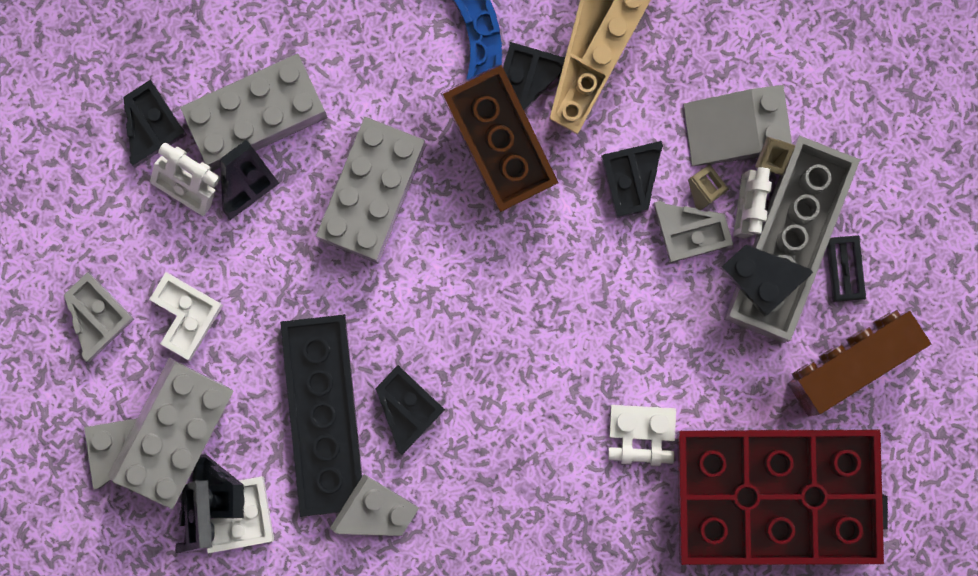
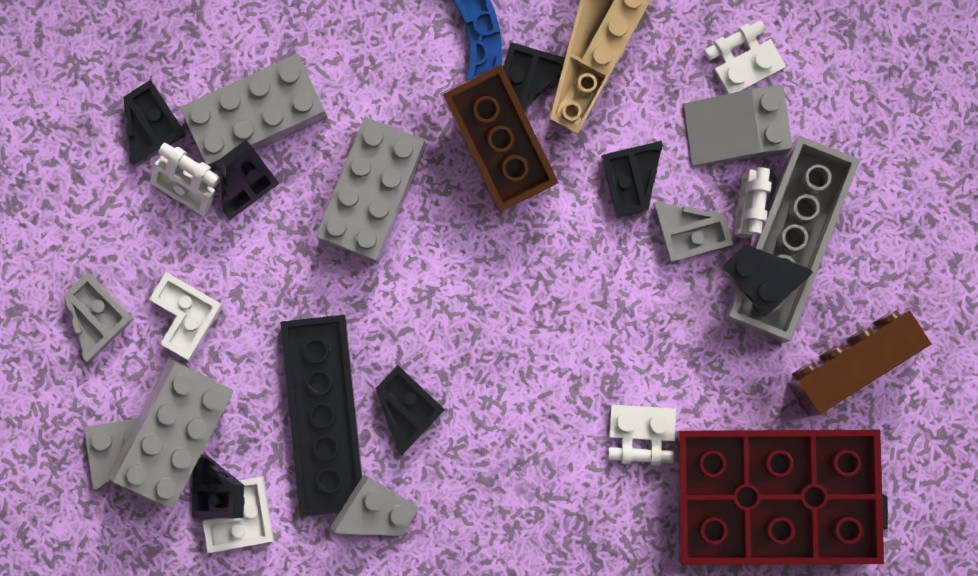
(195, 517): black wing -> none
(702, 188): dark tan slope -> none
(749, 67): none -> white plate
(775, 155): dark tan slope -> none
(835, 288): black tile -> none

